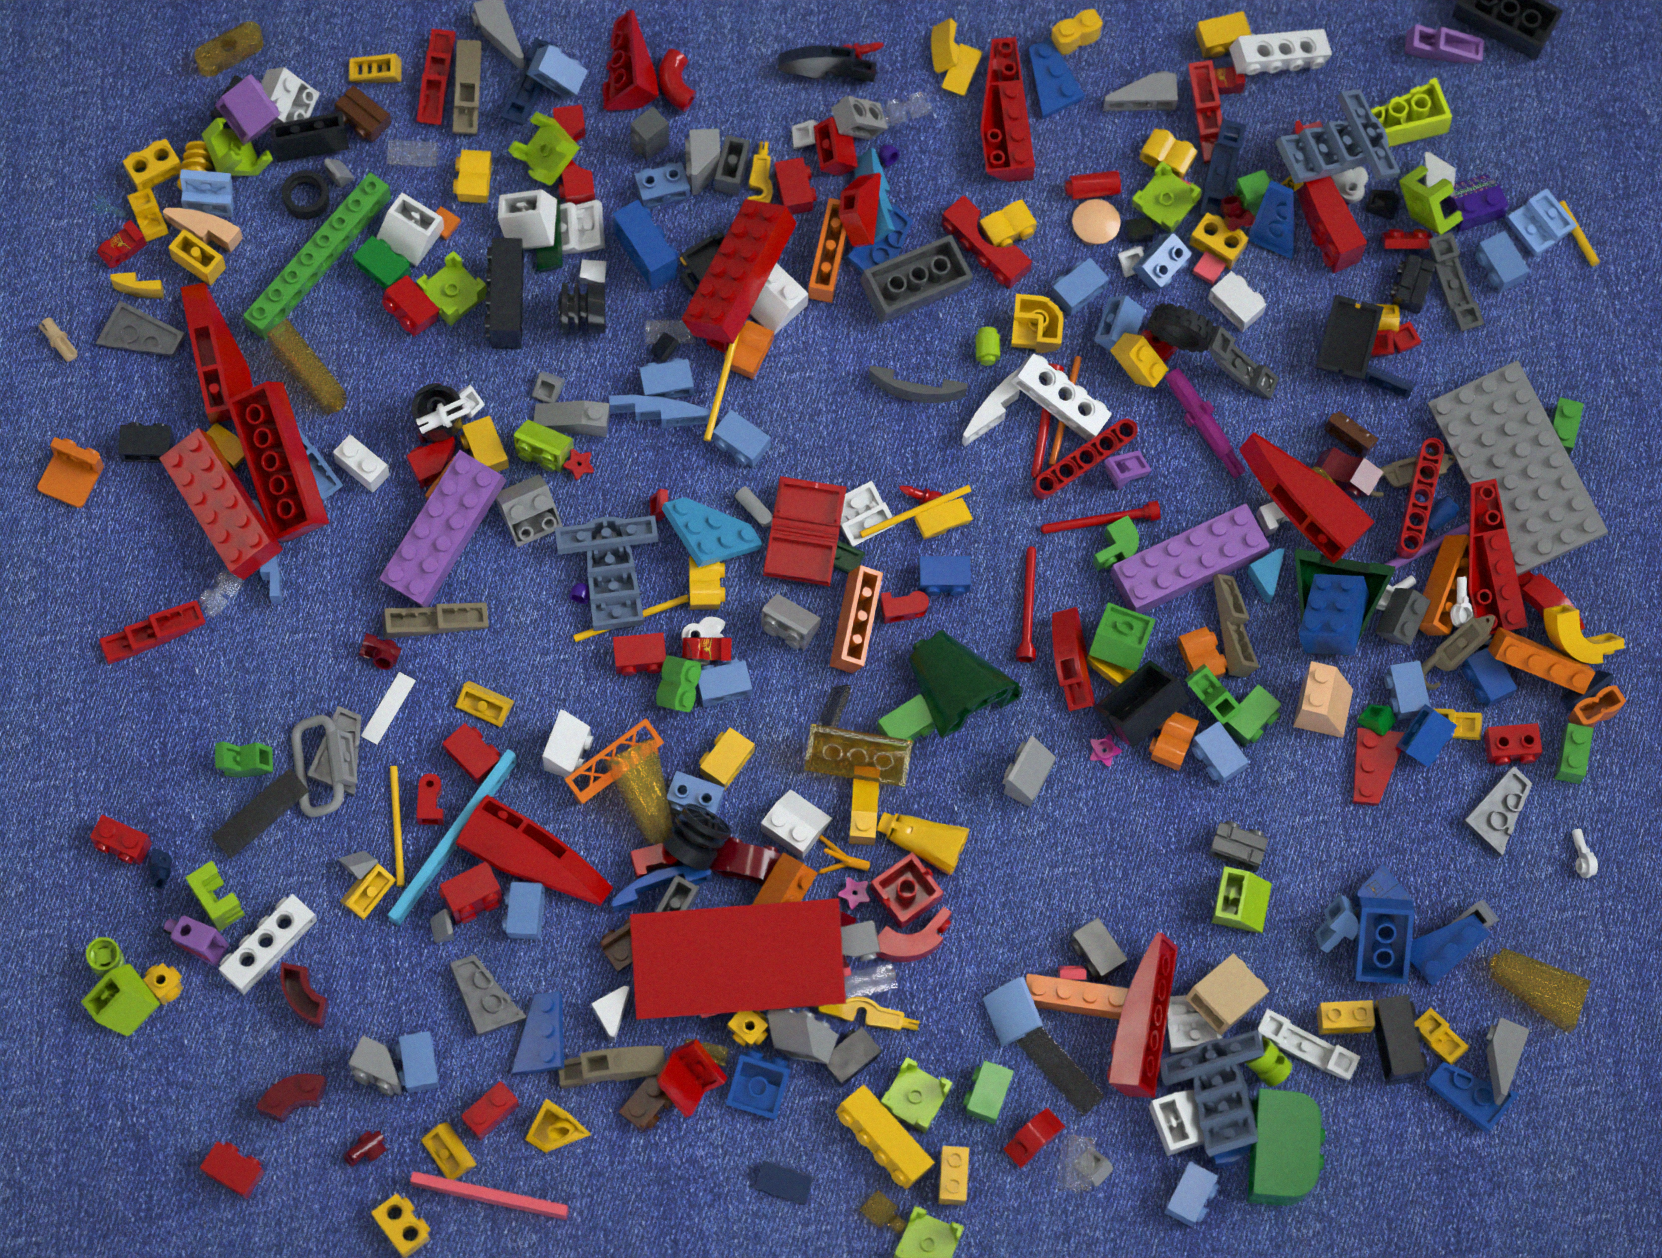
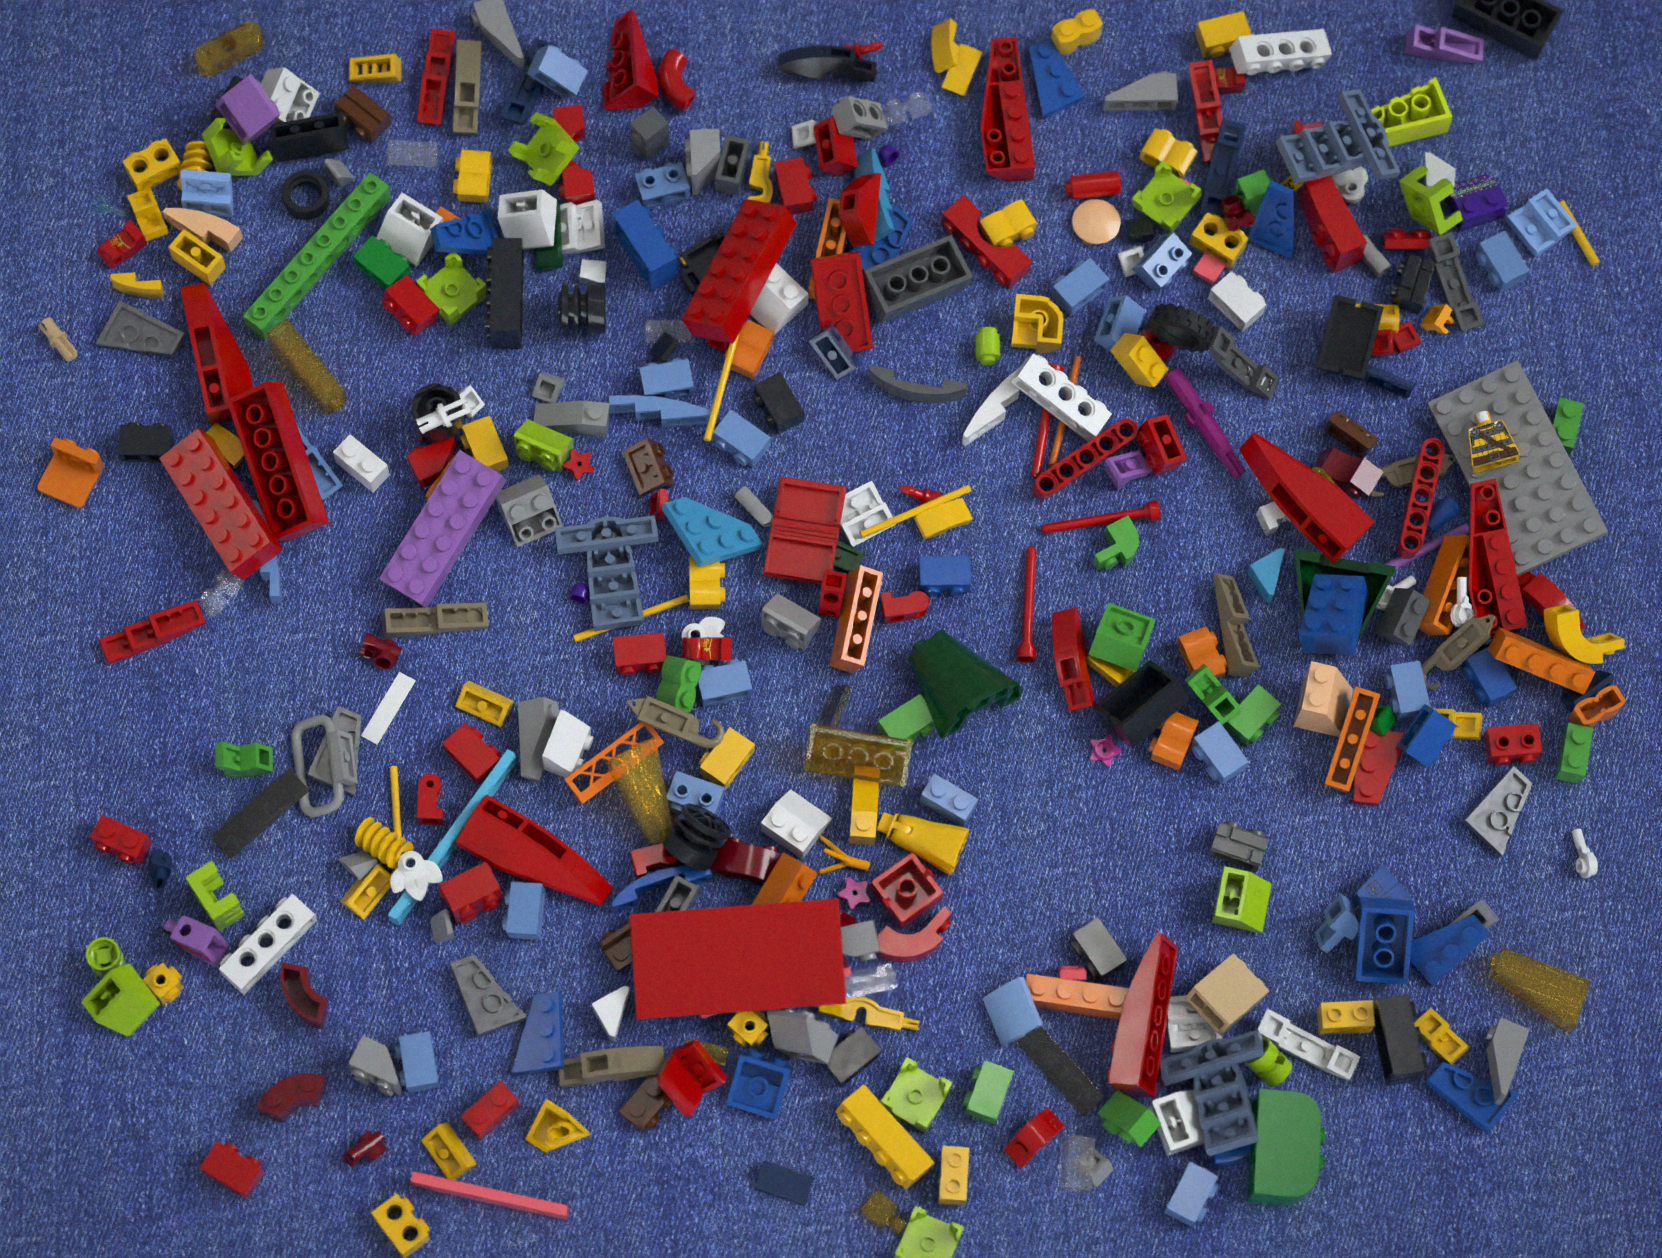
(381, 842): none -> yellow piece
(416, 878): none -> white plate
(465, 235): none -> blue wing
(535, 727): none -> light grey slope
(648, 466): none -> reddish brown bracket
(673, 721): none -> dark tan plate
(778, 403): none -> black brick
(832, 593): none -> red leg
(834, 351): none -> dark blue slope
(842, 298): none -> red tile
(948, 800): none -> medium blue brick
(1029, 773): light grey slope -> none
(1128, 1119): none -> bright green brick
(1161, 445): none -> red brick
(1189, 560): medium lavender brick -> none
(1351, 739): none -> orange brick
(1375, 259): none -> light grey bar
(1383, 203): black slope -> none
(1436, 318): none -> light orange tile
(1491, 444): none -> torso

